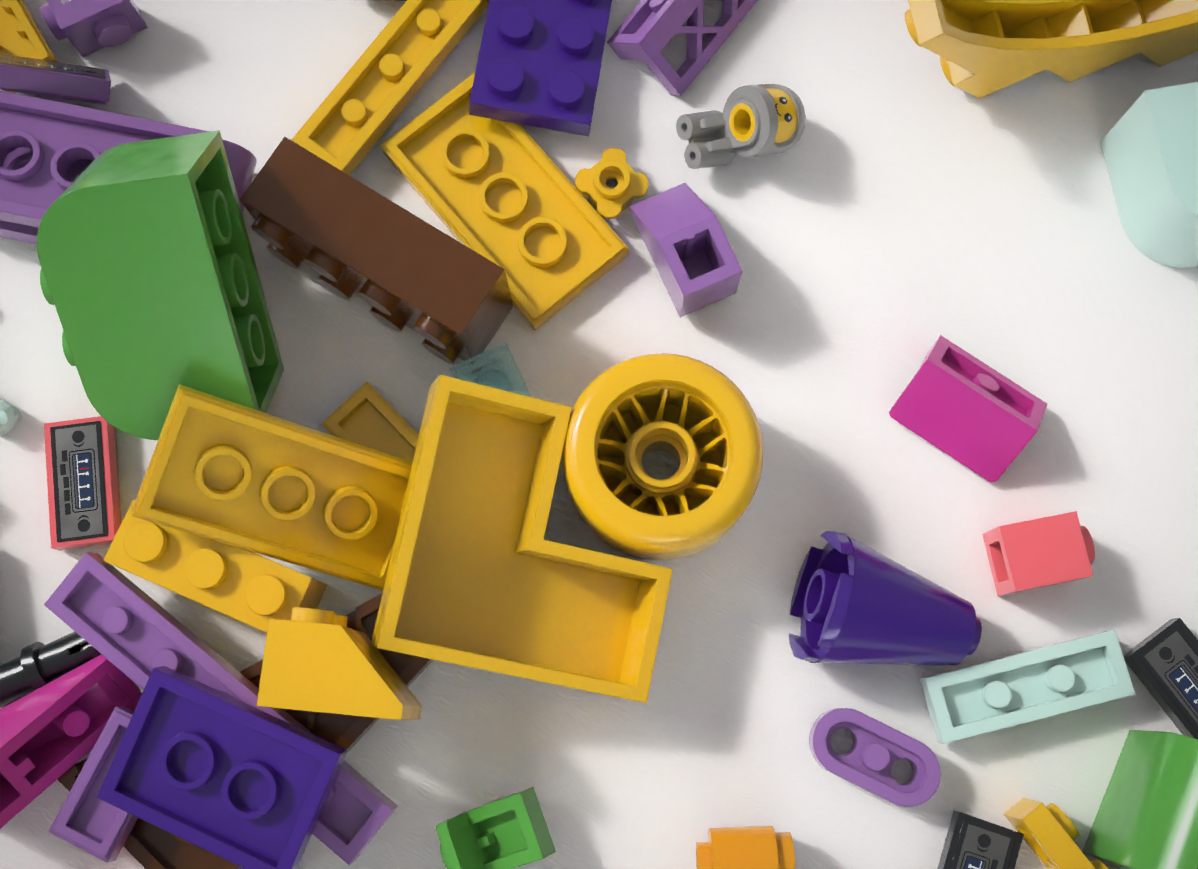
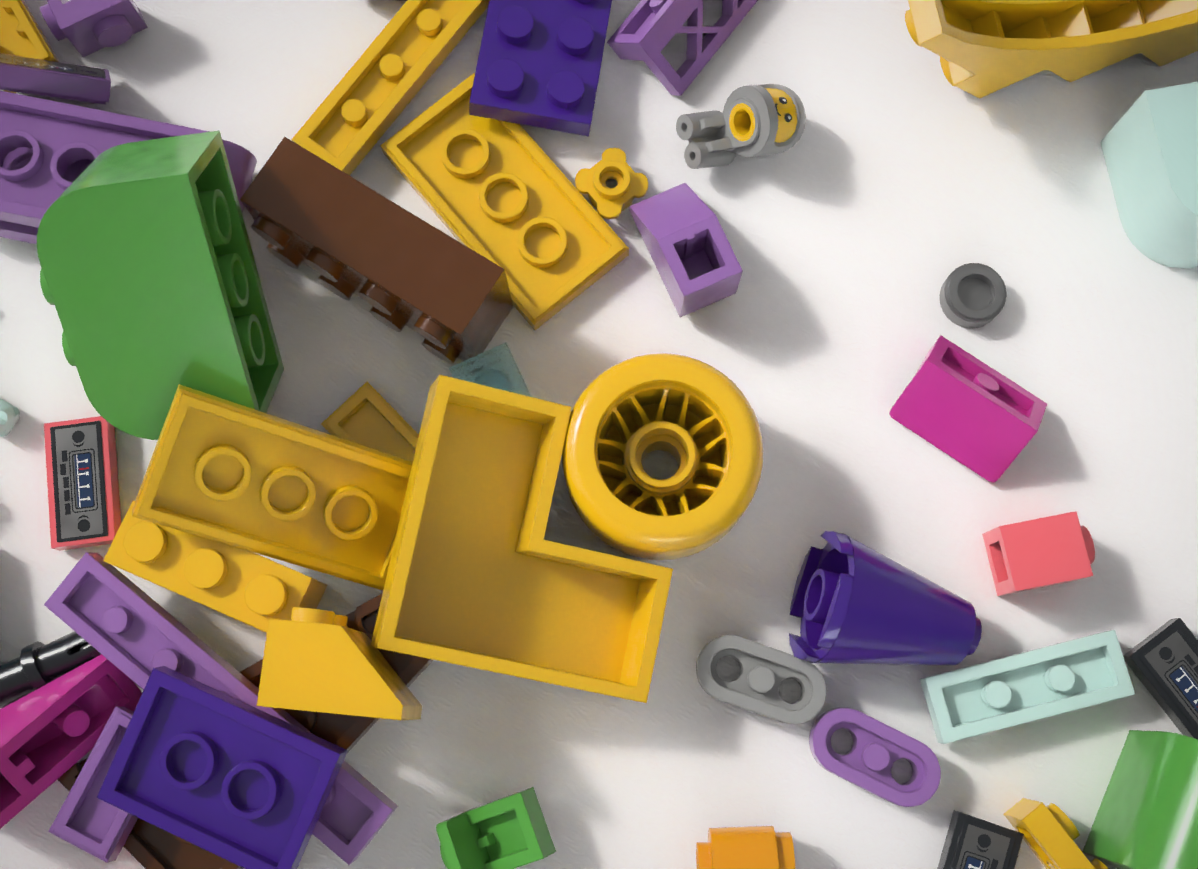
(760, 678): none -> light grey plate
(972, 295): none -> flat silver tile

